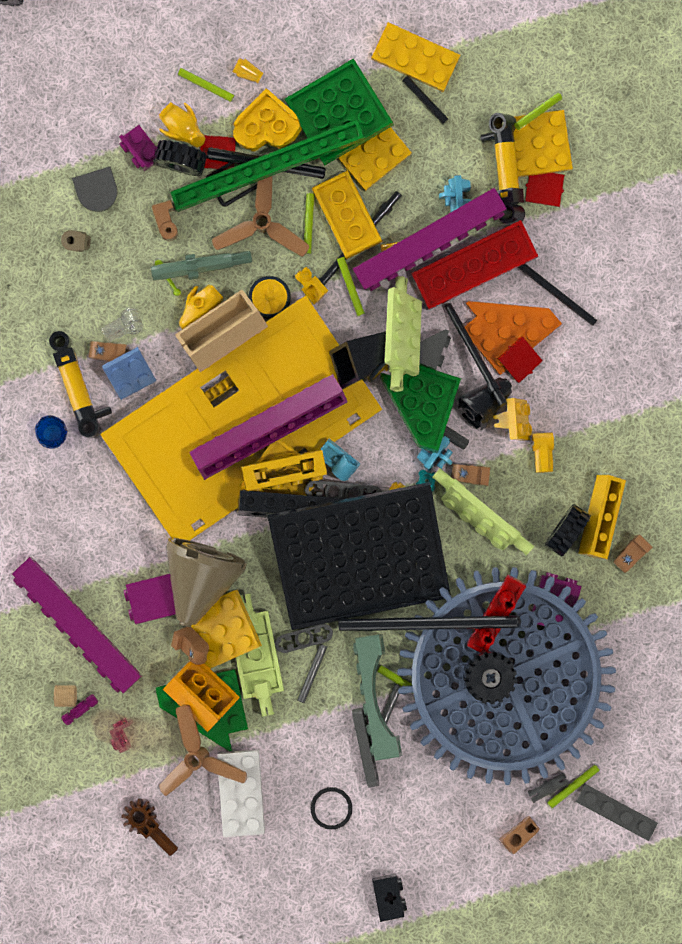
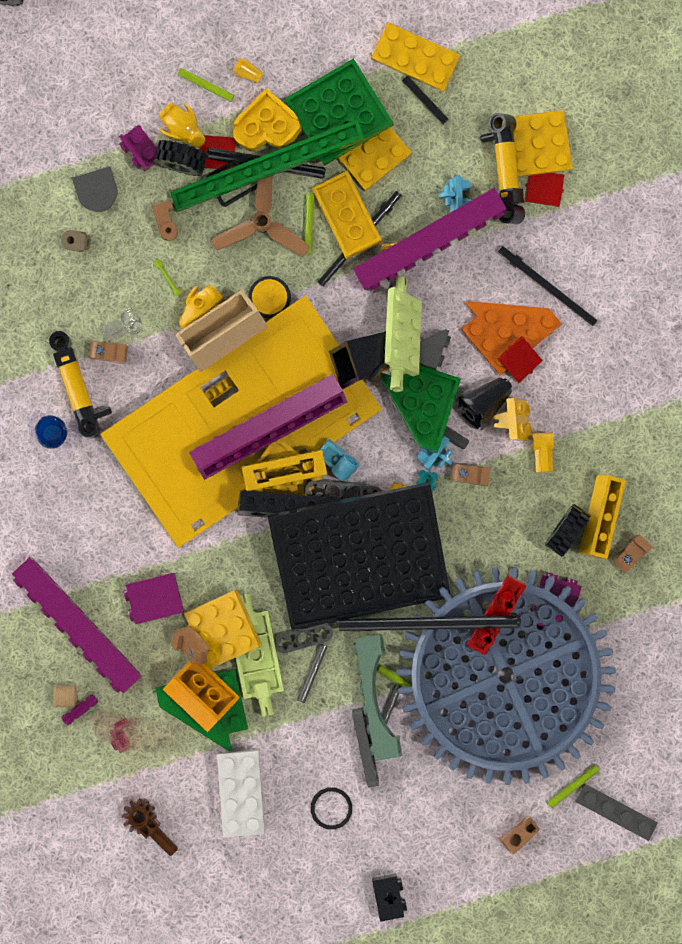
(129, 373): medium blue plate -> none
(192, 743): medium nougat piece -> none
(193, 266): sand green piece -> none
(199, 577): dark tan cone -> none
(312, 286): yellow plate -> none
(350, 286): lime bar -> none
(475, 265): red plate -> none
(479, 515): yellowish green plate -> none
(490, 663): black bush -> none
(493, 386): black bar -> none
(538, 111): lime bar -> none
(548, 787): dark grey pin -> none

